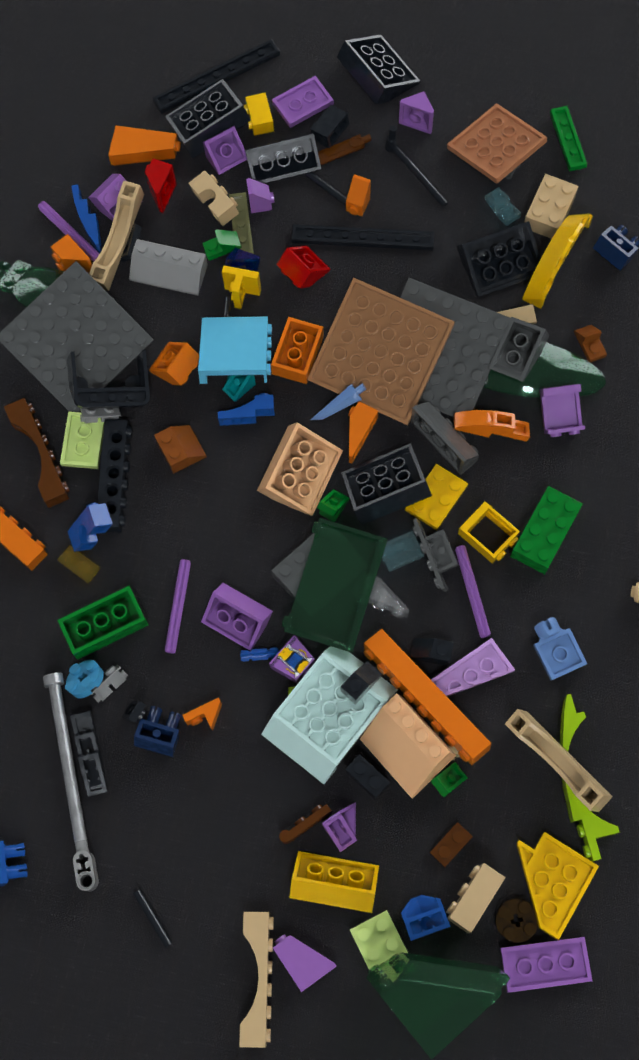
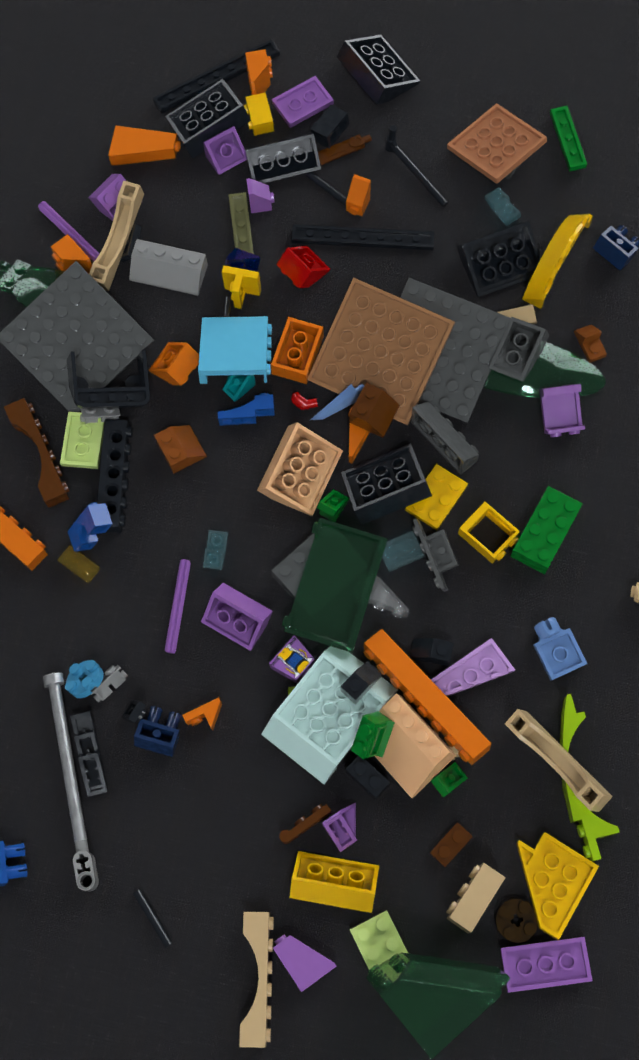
(89, 221): blue slope -> none
(102, 622): green brick -> none
(161, 182): red slope -> none
(206, 188): tan arch -> none
(215, 550): none -> clear light blue slope
(223, 244): green slope -> none
(258, 71): none -> orange slope
(258, 654): blue axle -> none
(302, 403): none -> red arm
(372, 735): none -> green window
(373, 410): none -> reddish brown slope
(417, 112): medium lavender slope -> none
(424, 916): blue slope -> none
(472, 591): medium lavender axle -> none
(491, 422): orange slope -> none
(551, 205): tan brick -> none

